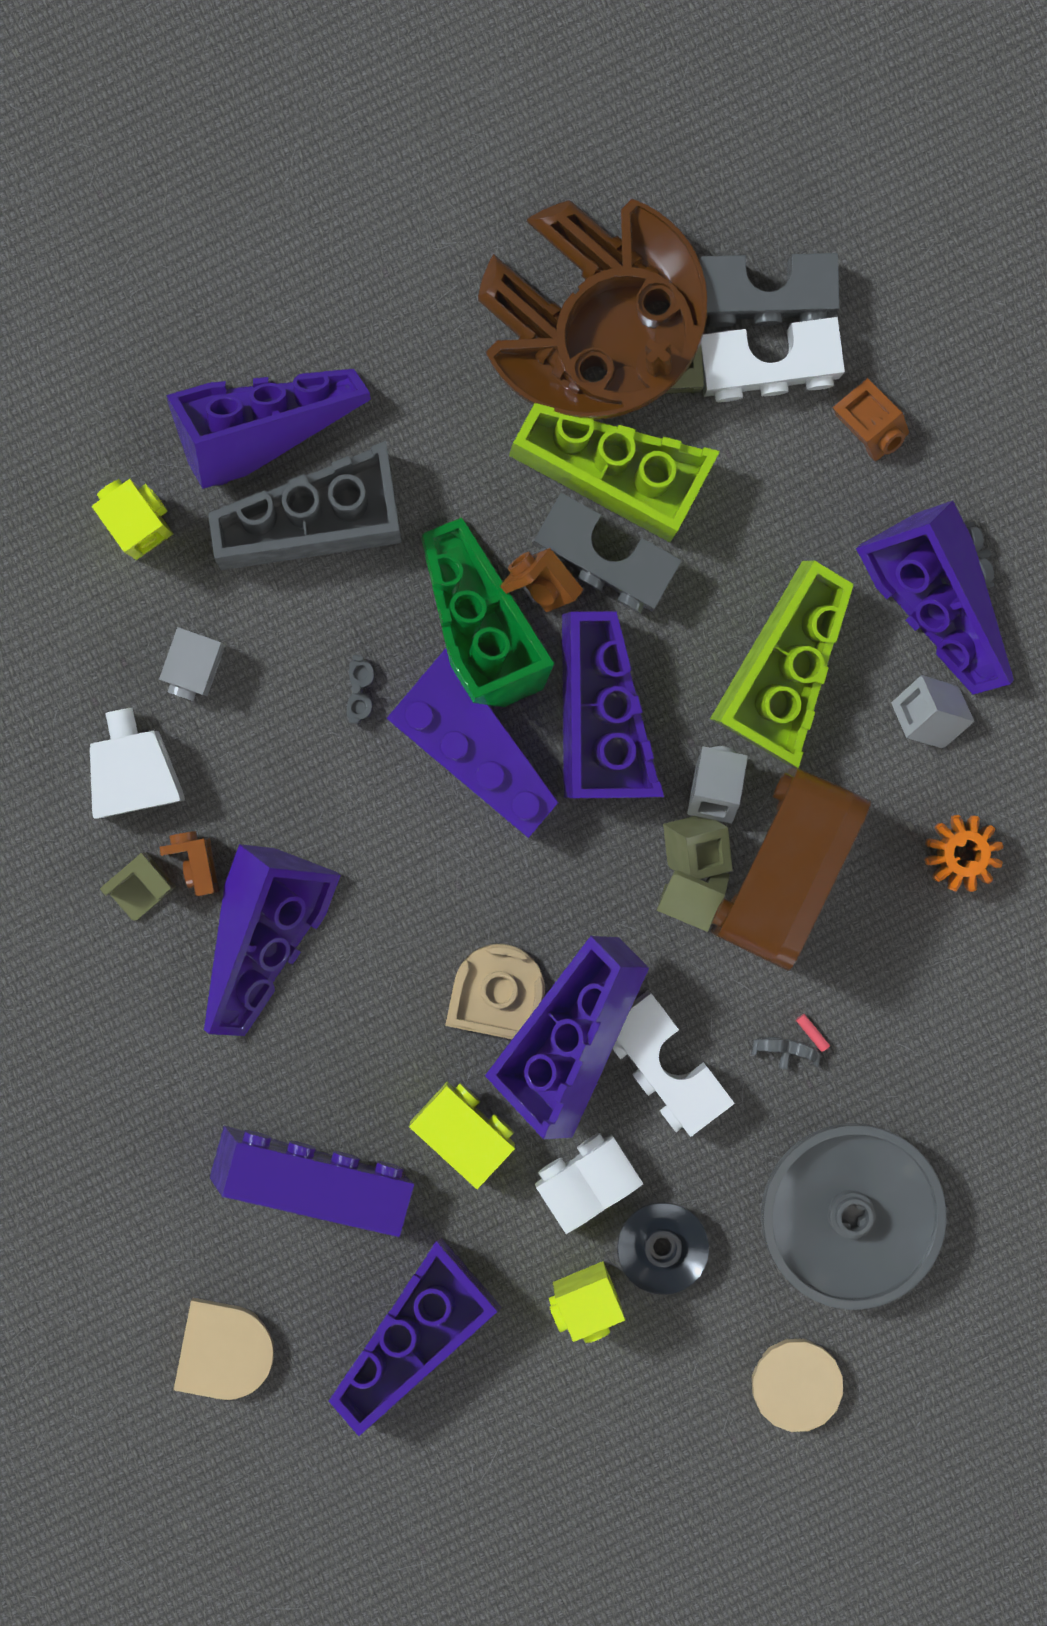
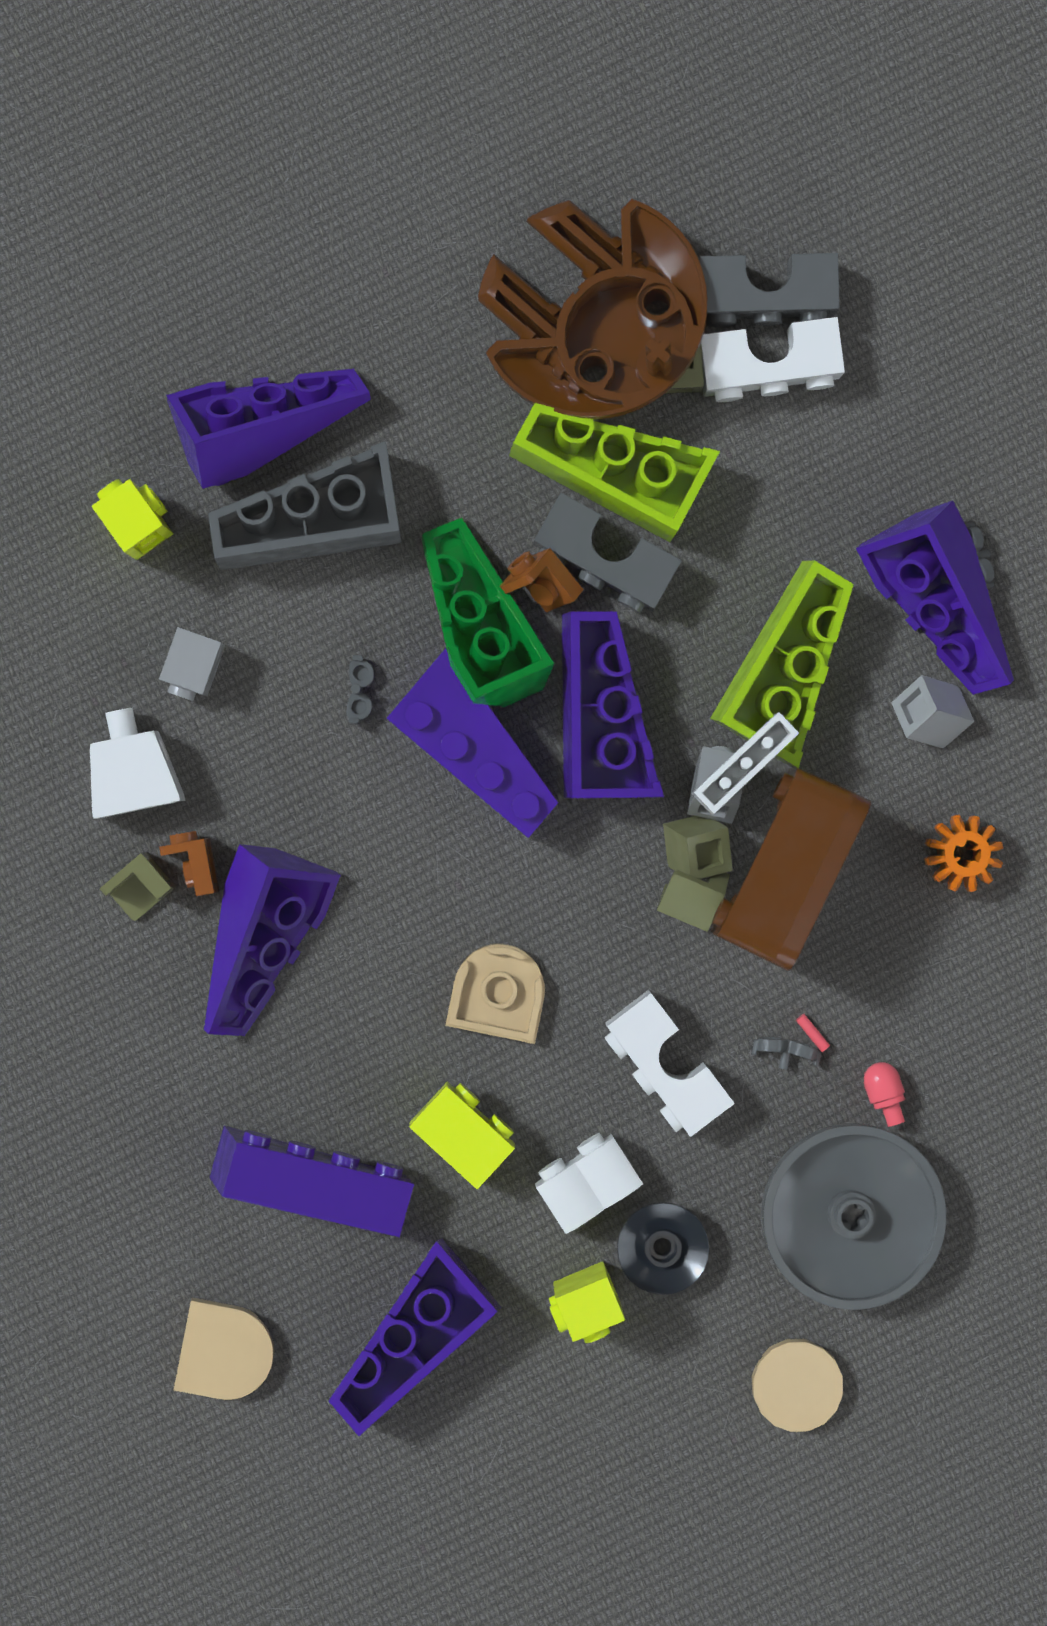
(569, 1037): dark purple wedge -> none
(745, 763): none -> white piece
(872, 419): dark orange bracket -> none
(885, 1091): none -> coral cylinder

